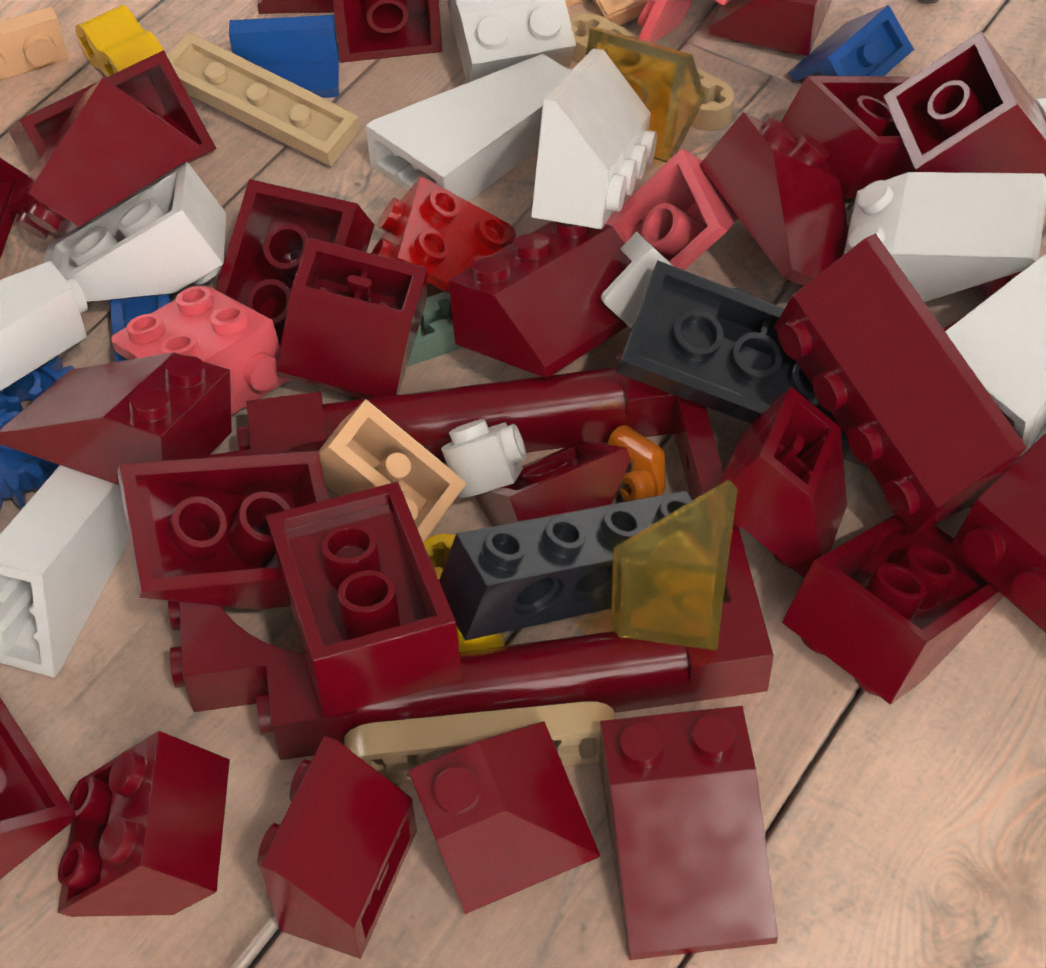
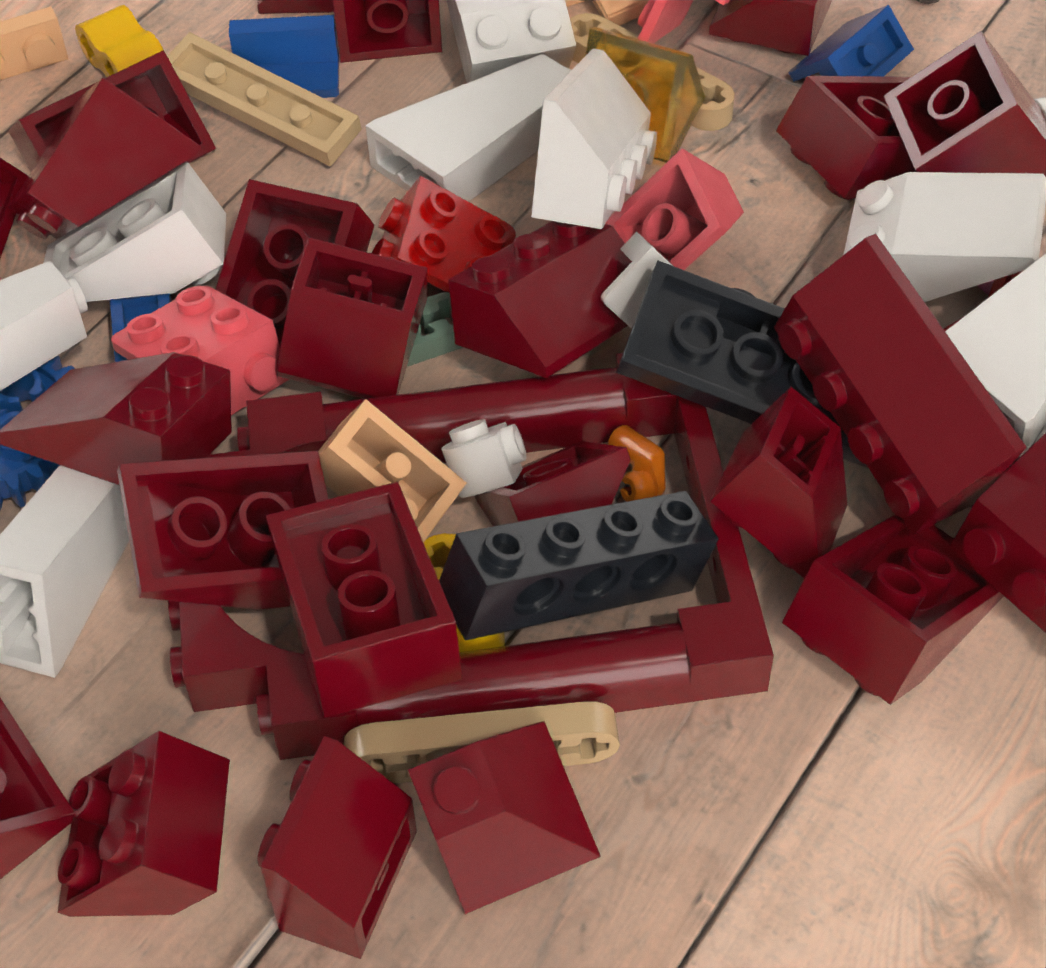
(675, 574): clear yellow slope -> none
(687, 832): dark red slope -> none
(781, 194): dark red slope -> none

